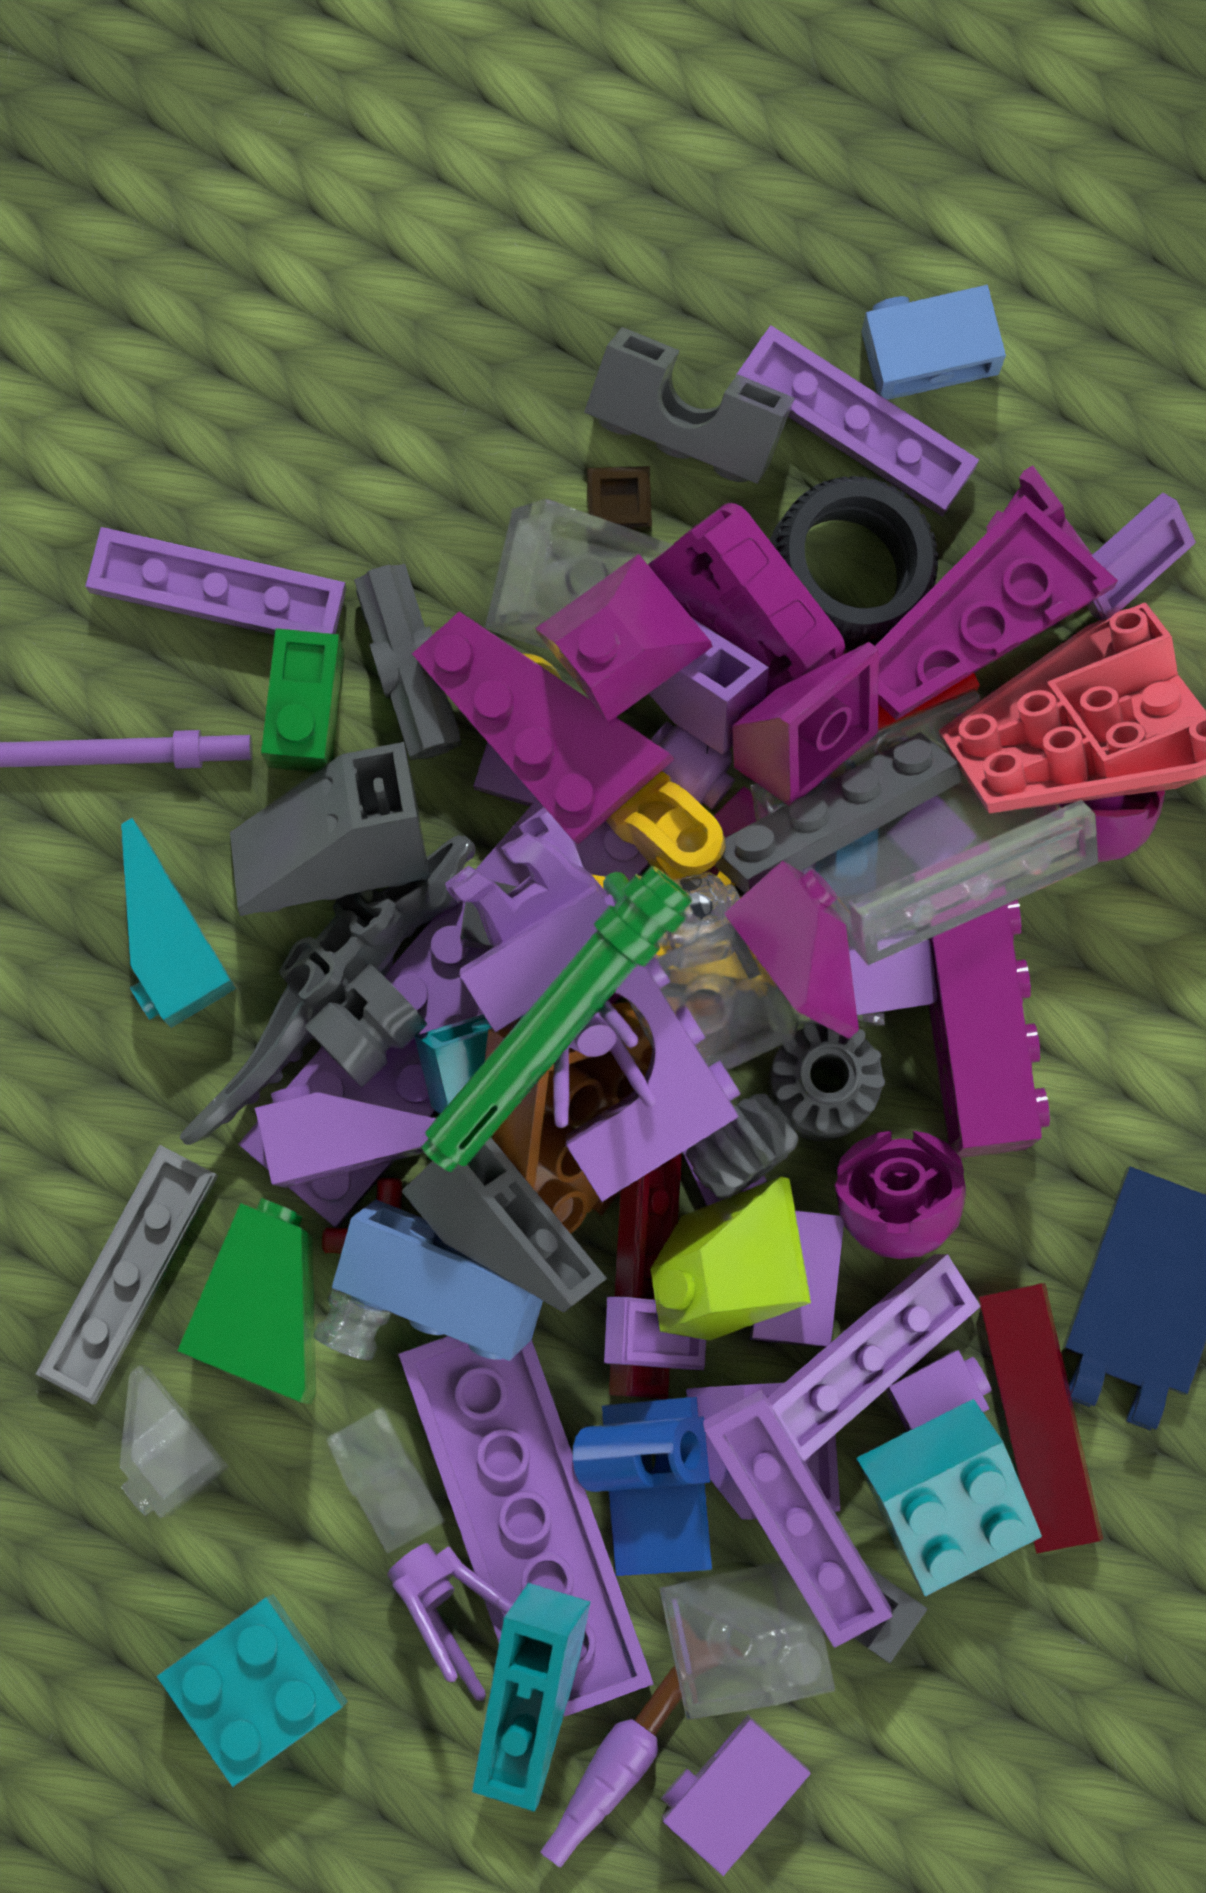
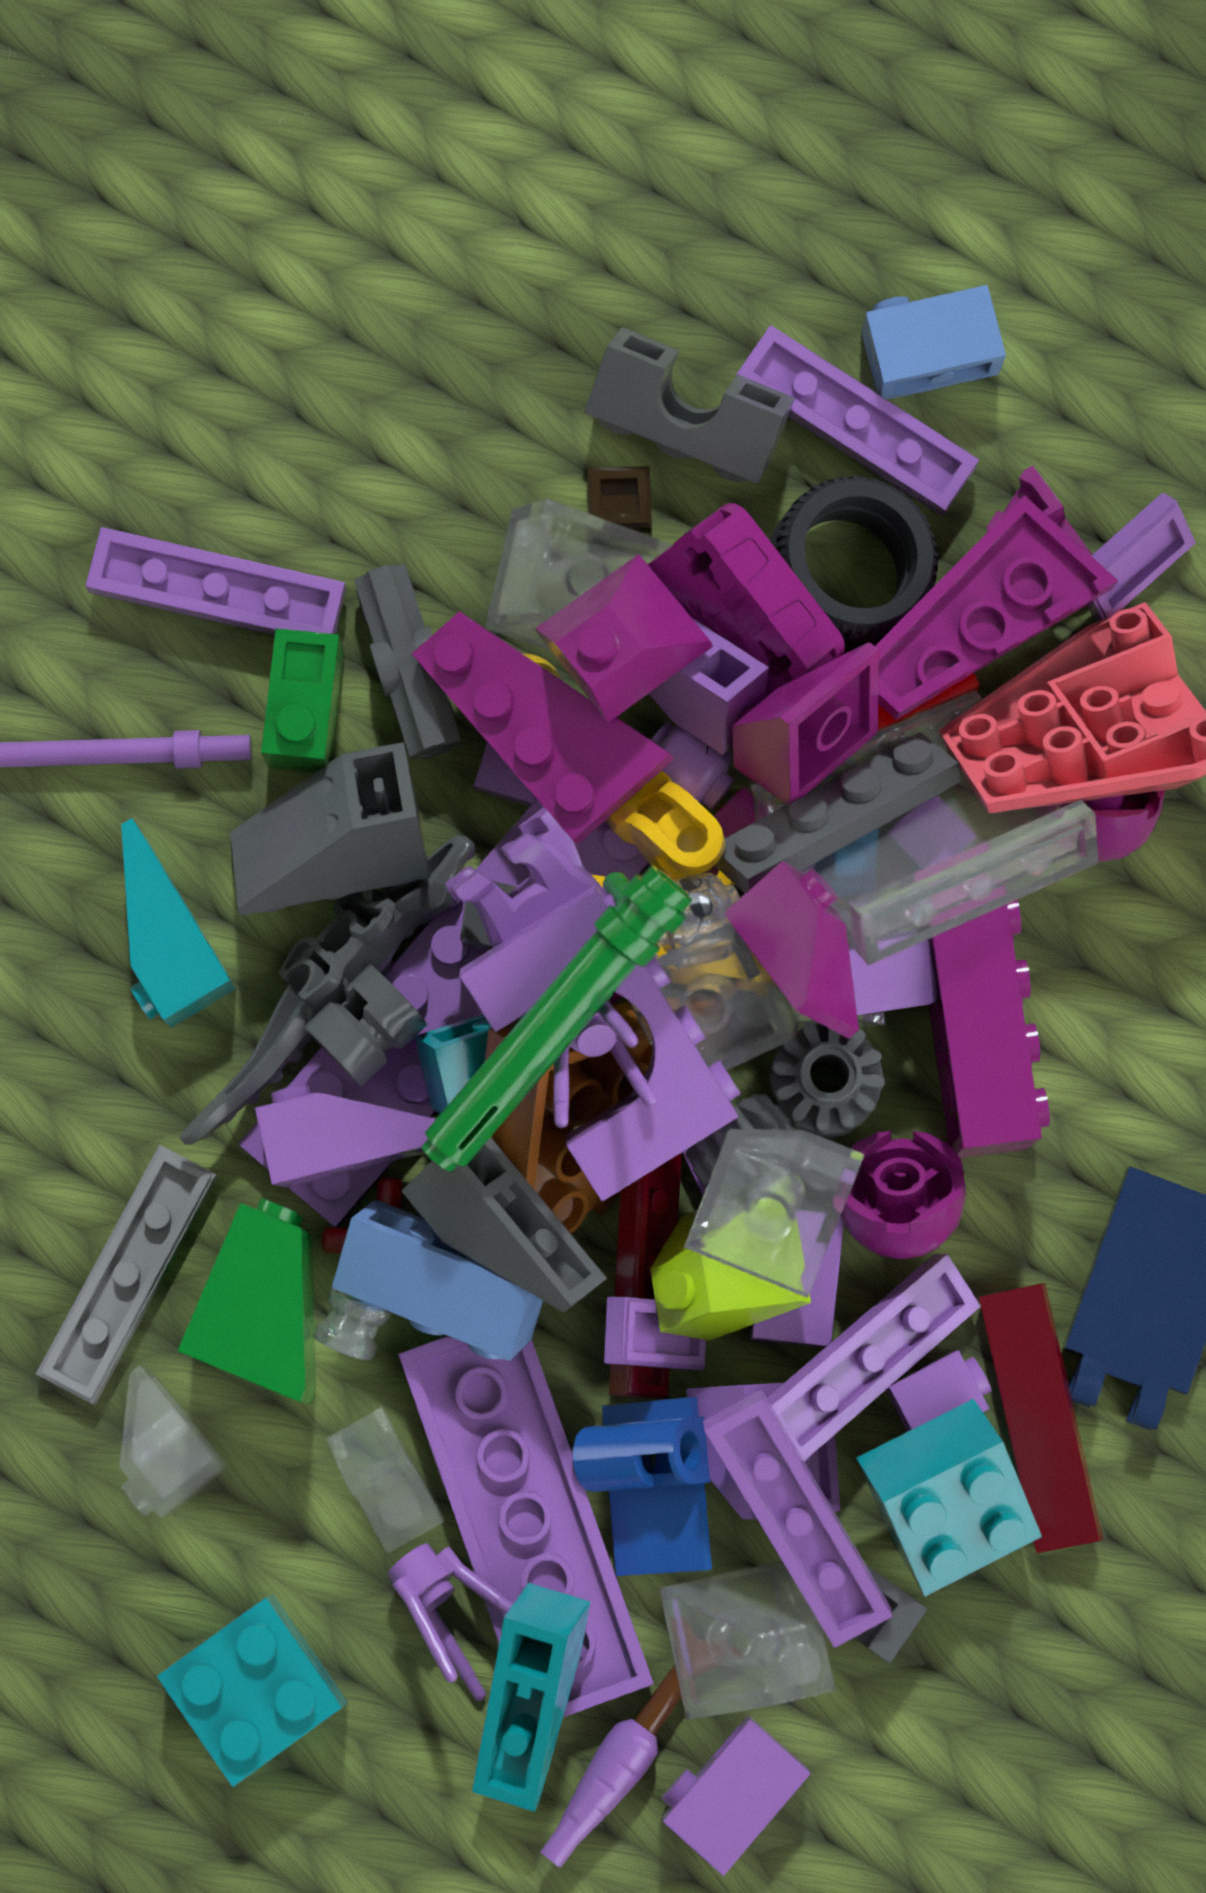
(774, 1204): none -> clear slope

